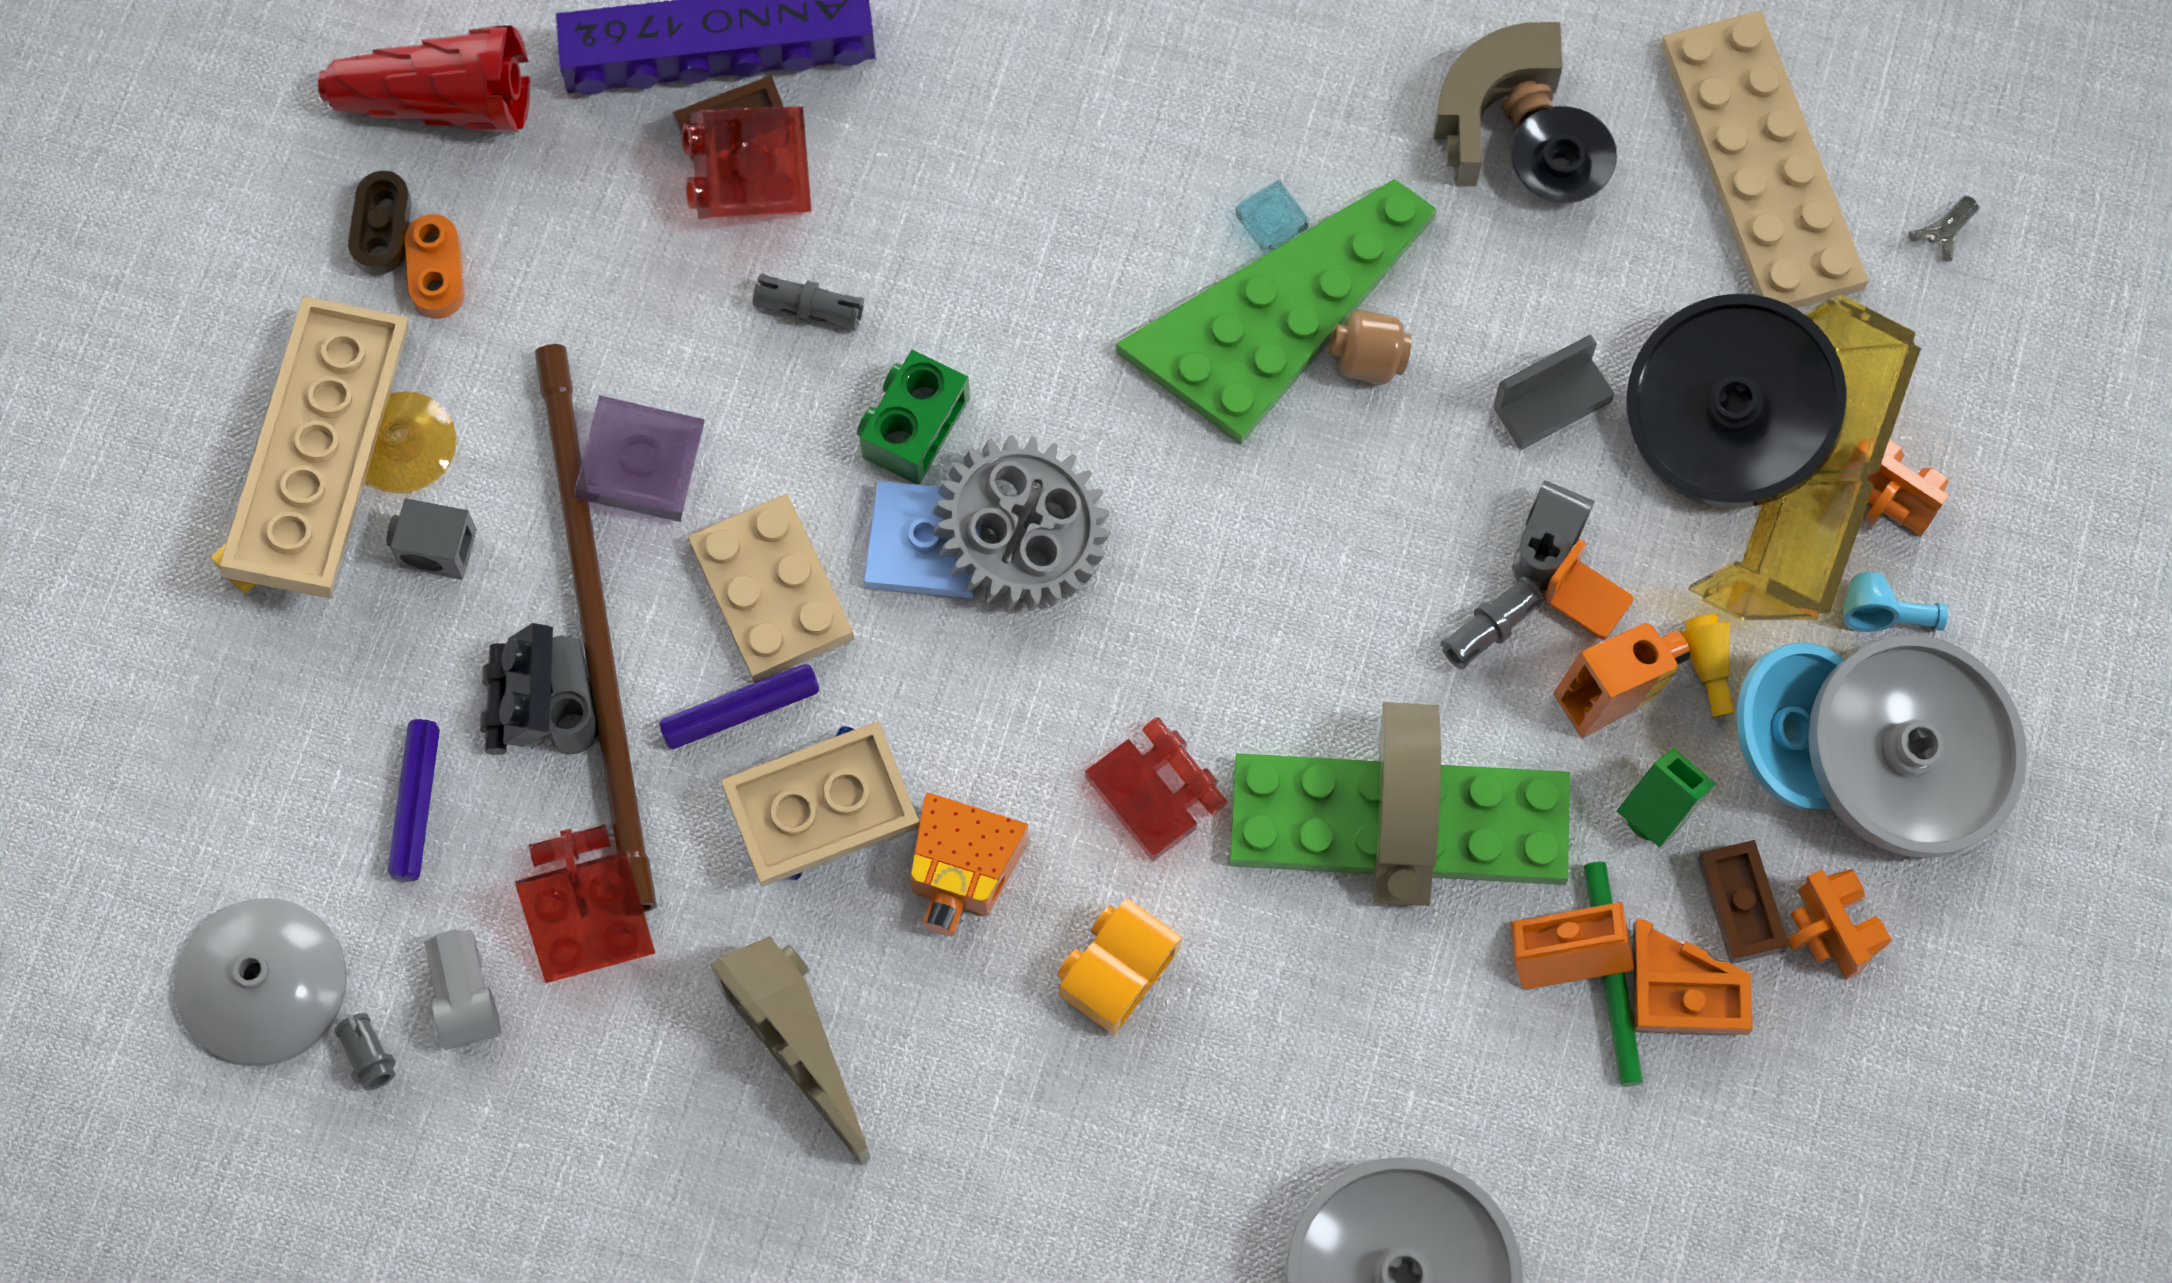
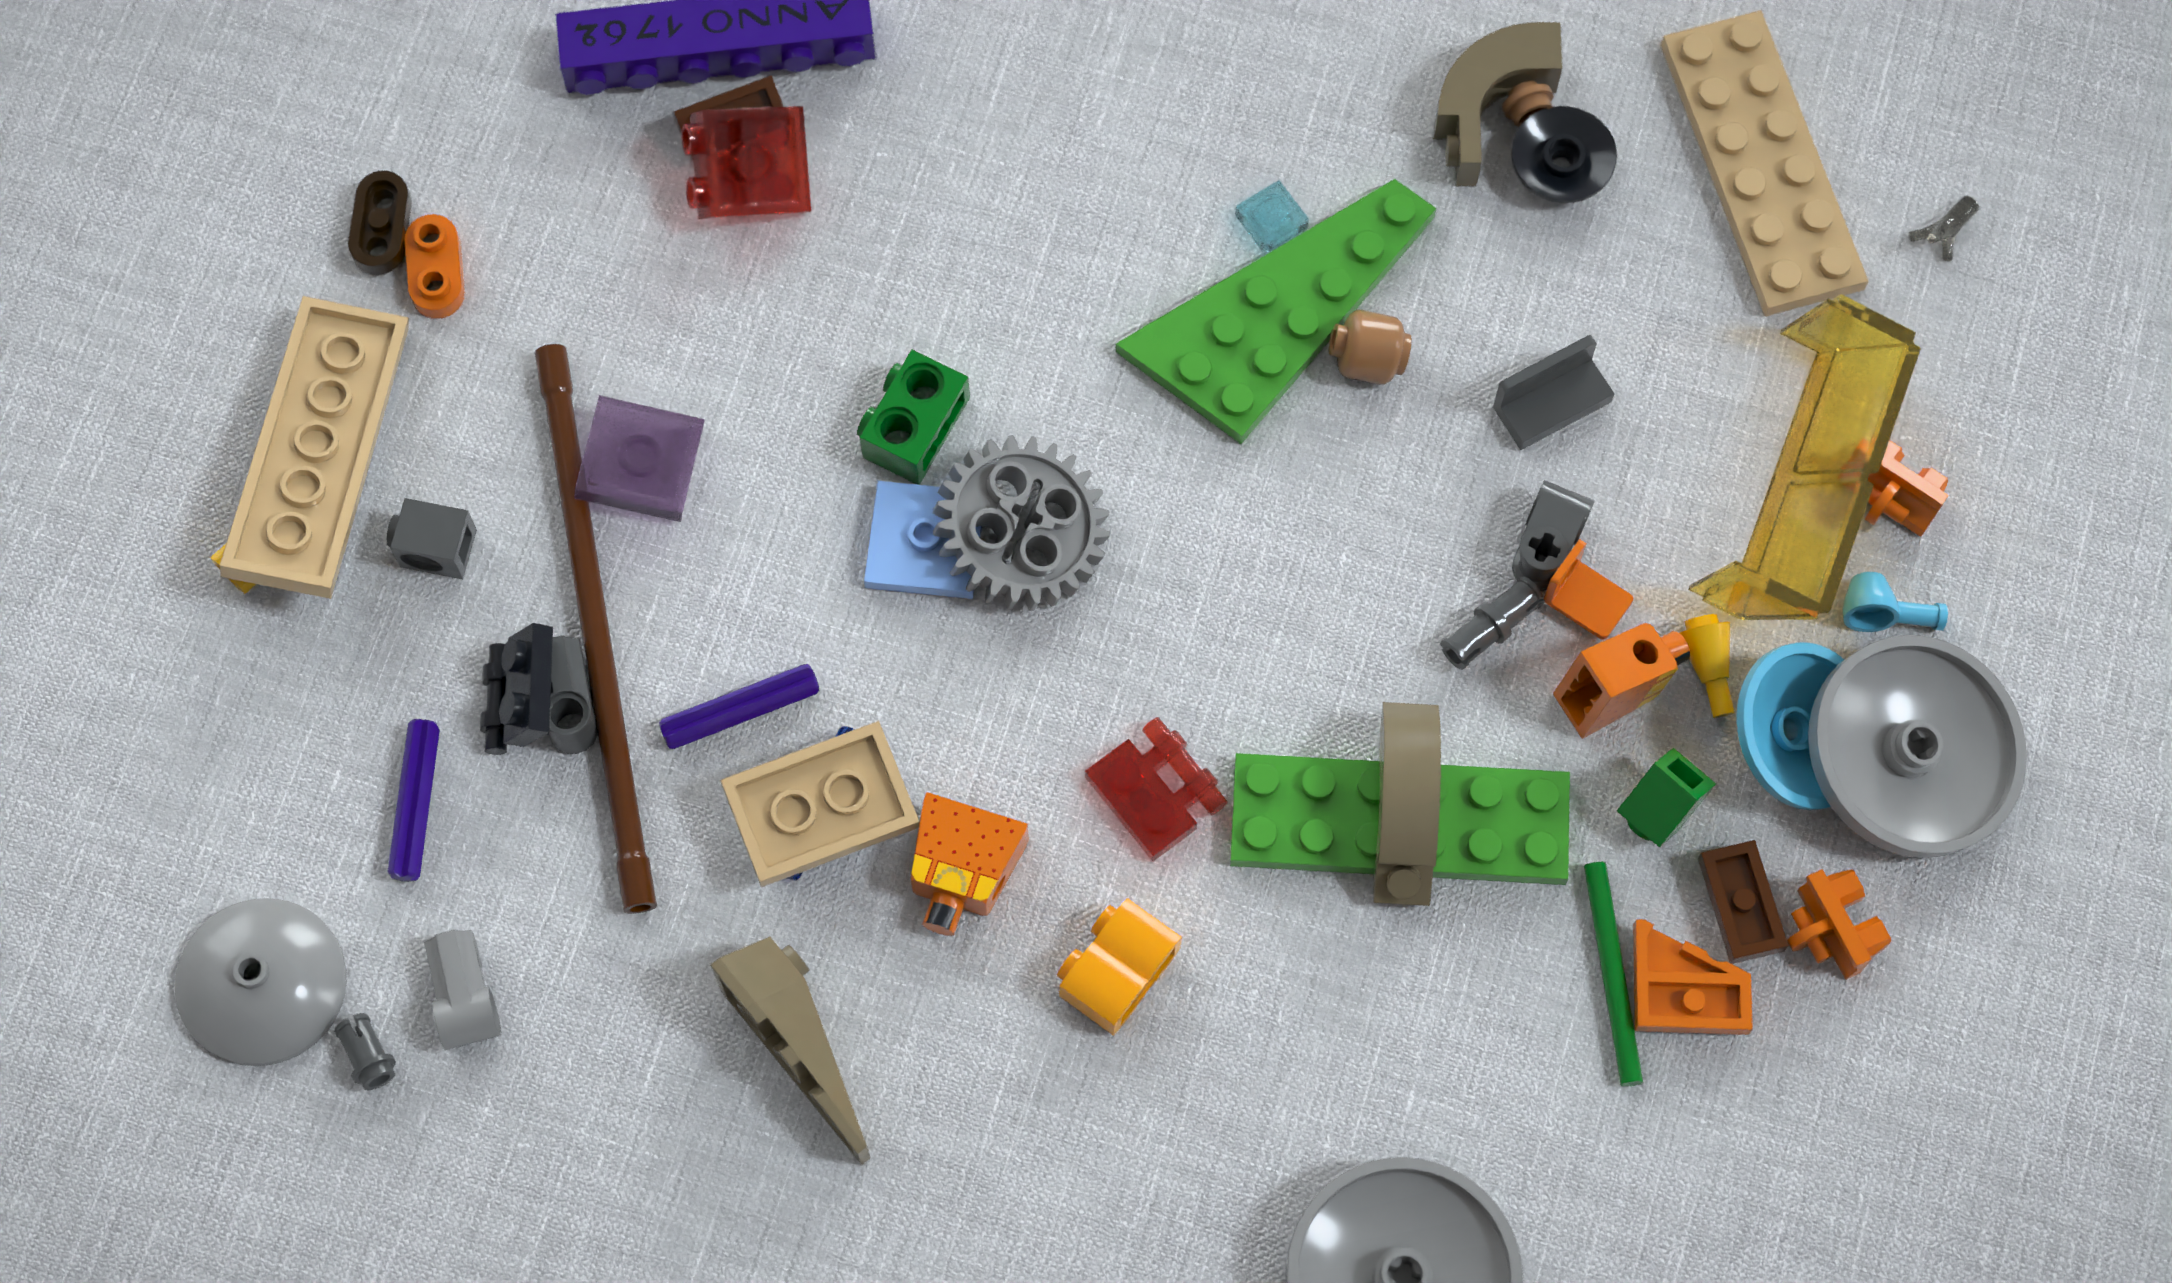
(422, 454): clear yellow dish -> none
(443, 81): red cone -> none
(583, 912): clear red plate -> none
(771, 587): tan plate -> none
(808, 302): dark grey pin -> none
(1572, 946): orange slope -> none
(1737, 400): black dish -> none

